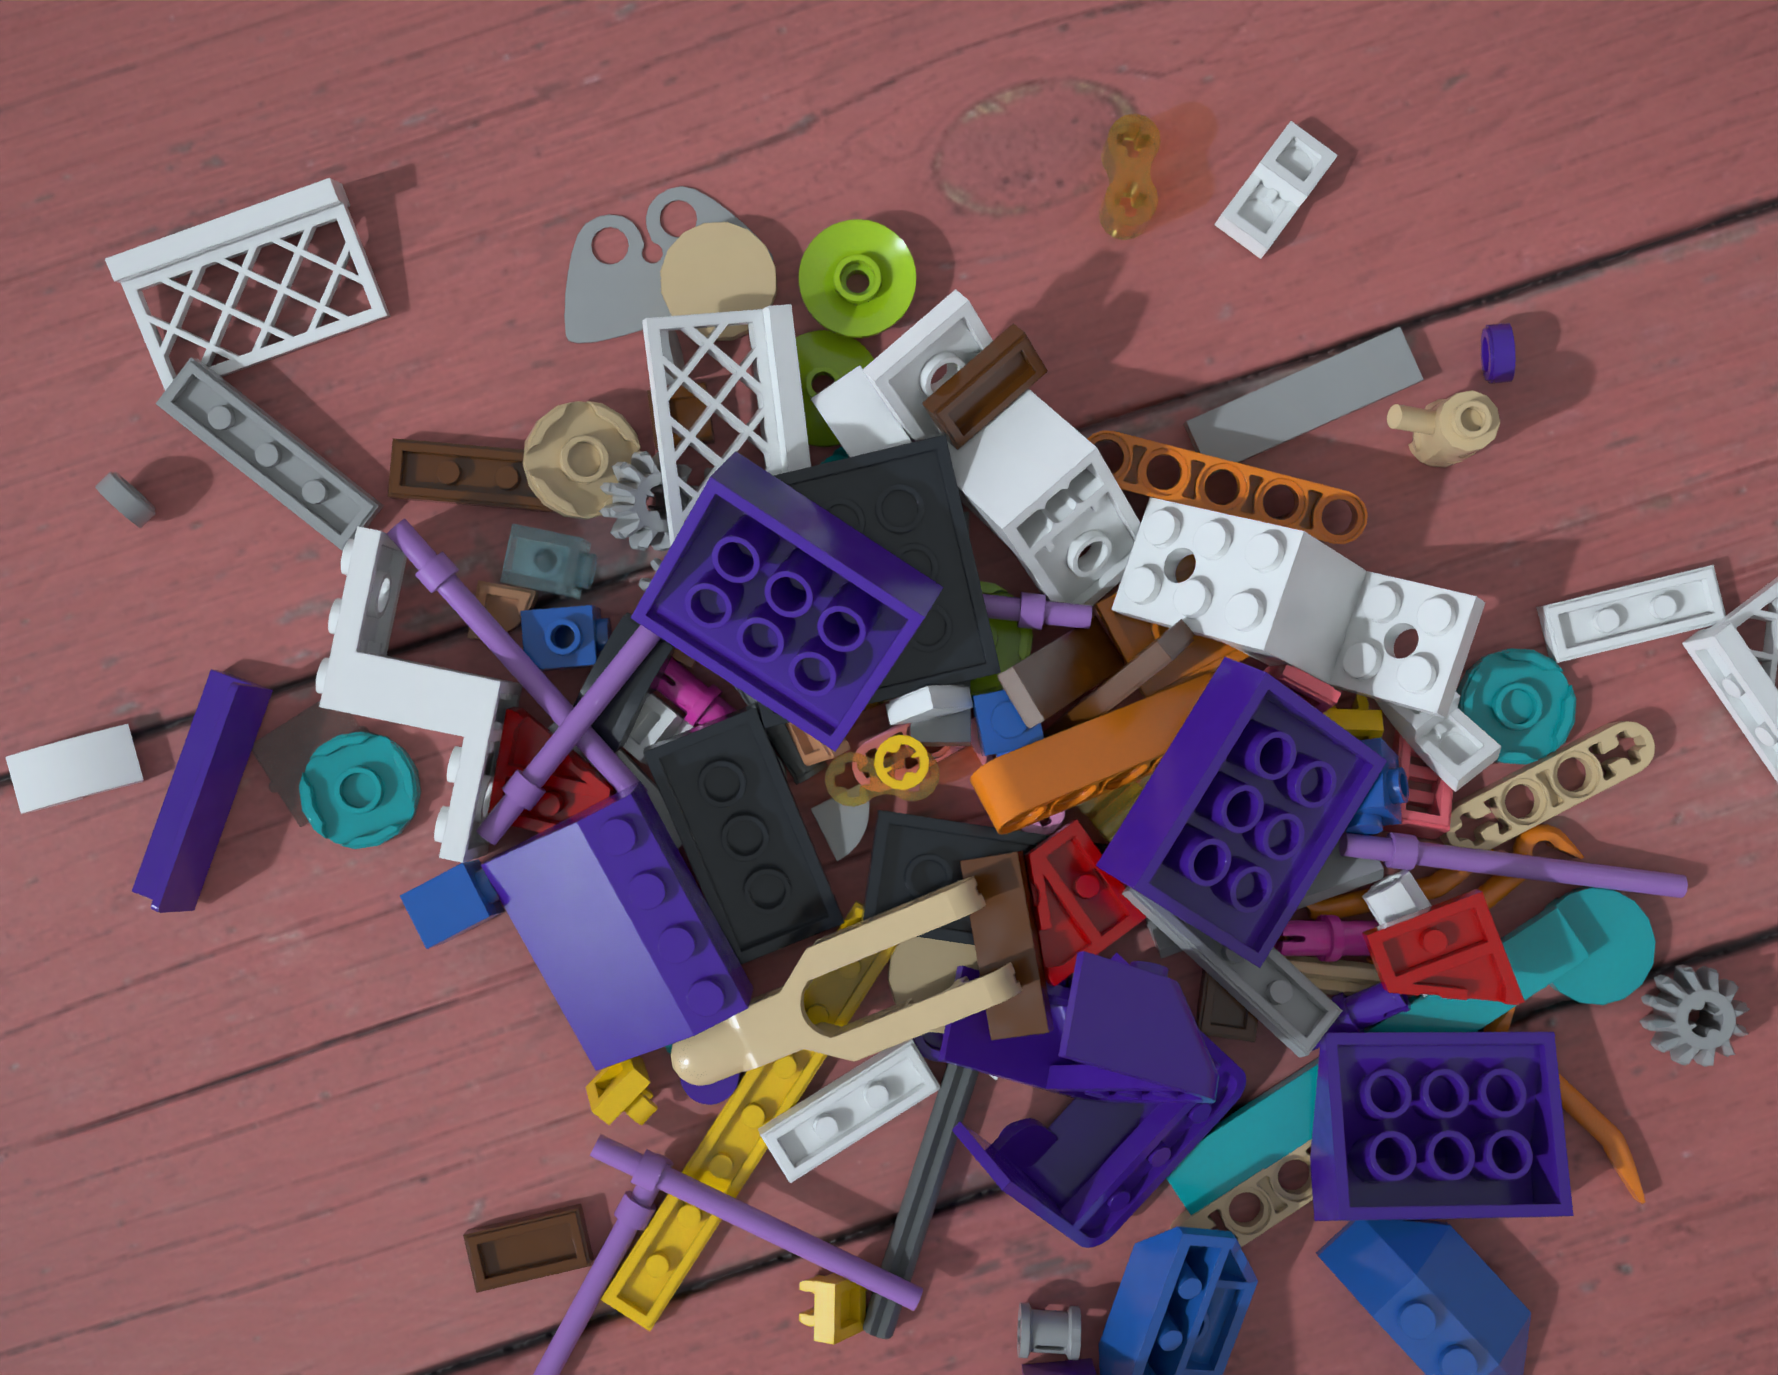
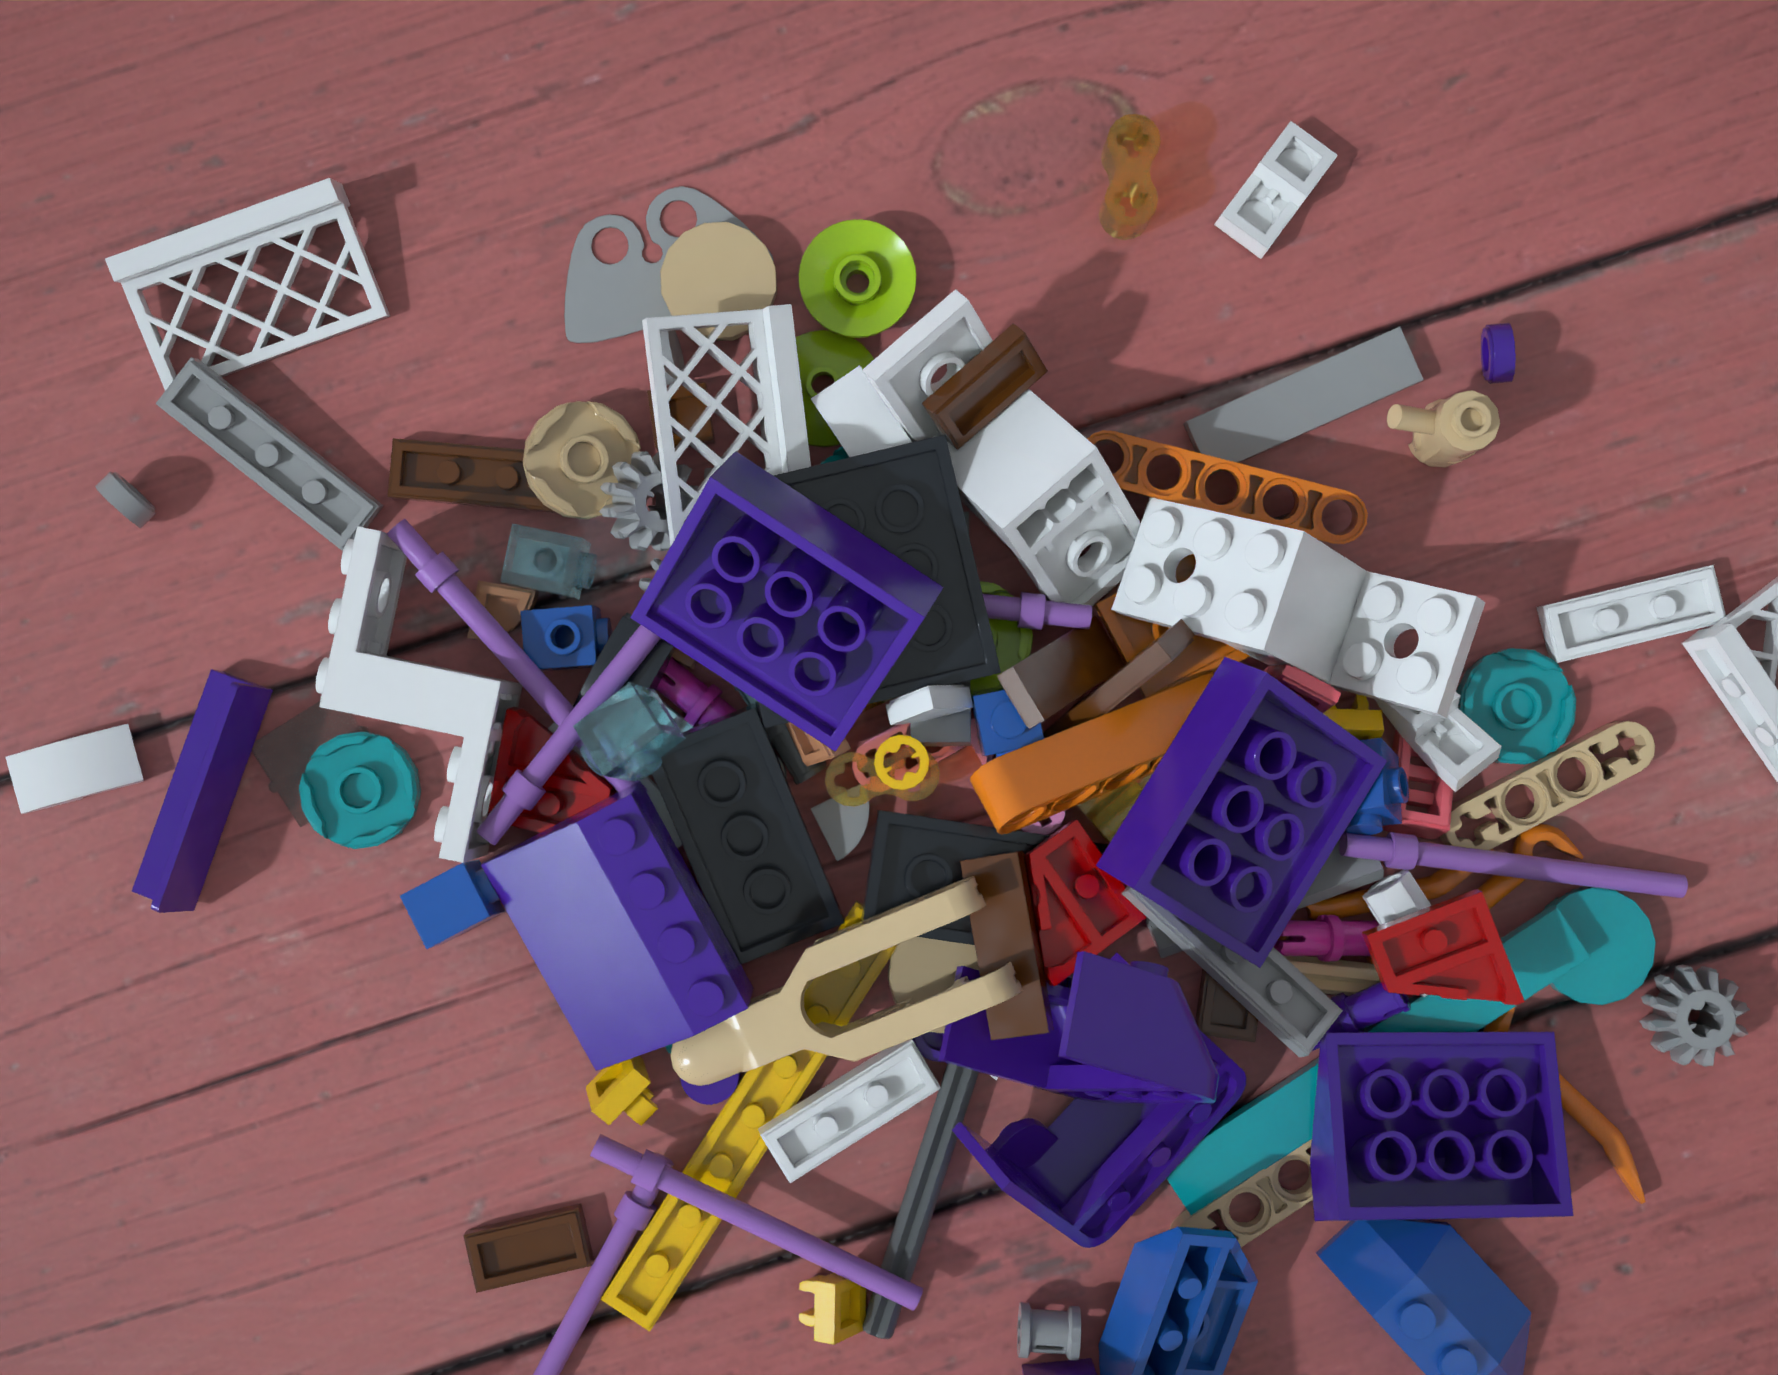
(628, 734): none -> clear light blue brick

